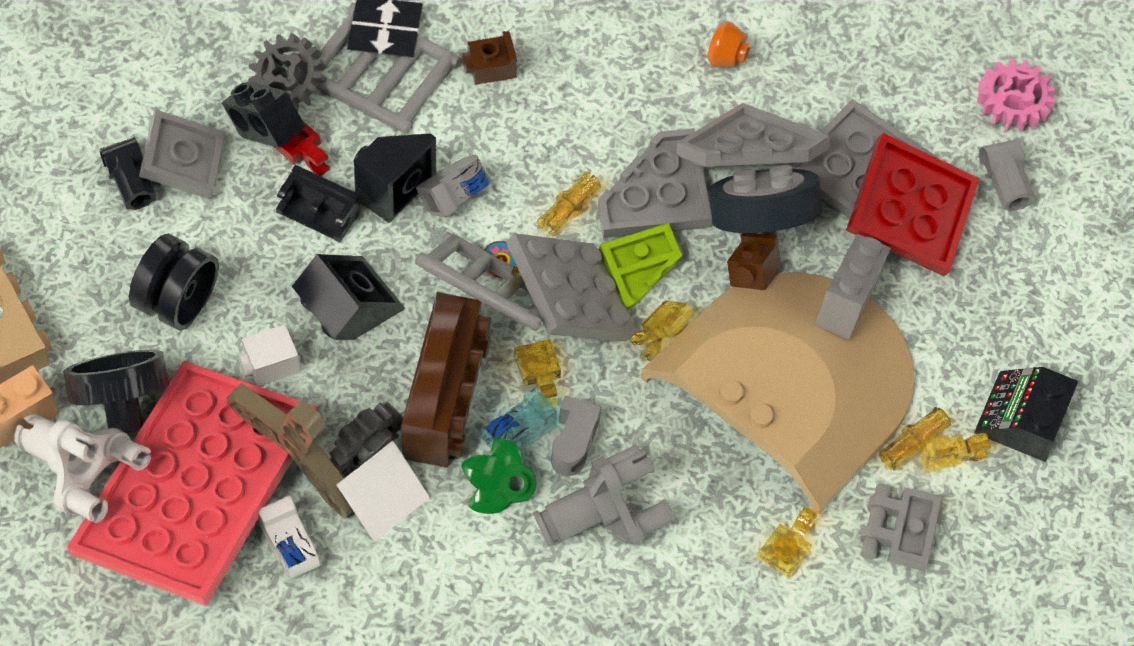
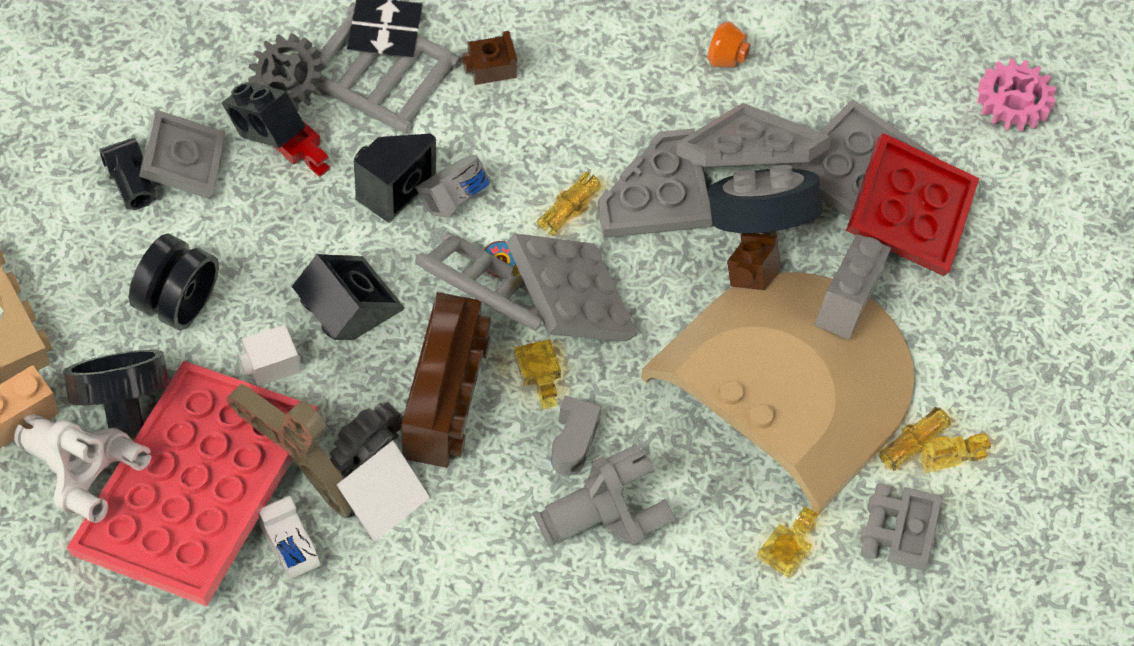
(318, 203): black hinge -> none
(492, 477): green plate -> none
(523, 422): clear light blue leg -> none
(640, 261): lime wing -> none
(662, 323): clear yellow plate -> none
(1006, 168): light grey piece -> none
(1027, 409): black slope -> none

